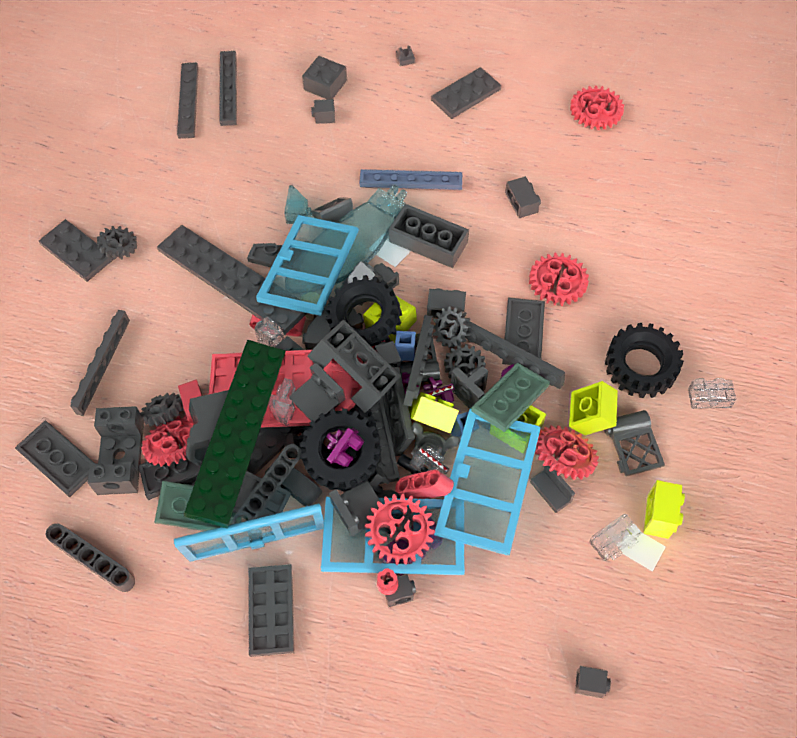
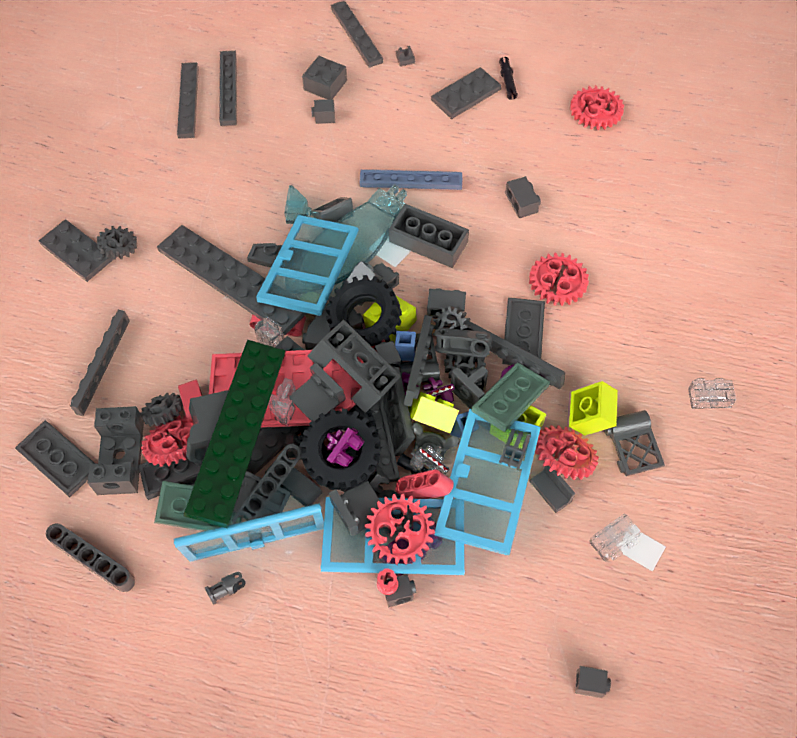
(228, 586): none -> dark grey piece
(271, 610): dark grey plate -> none
(357, 34): none -> dark grey plate
(463, 342): none -> dark grey piece
(507, 74): none -> black pin
(514, 451): none -> dark grey arm
(649, 340): black tyre -> none
(663, 509): neon yellow brick -> none

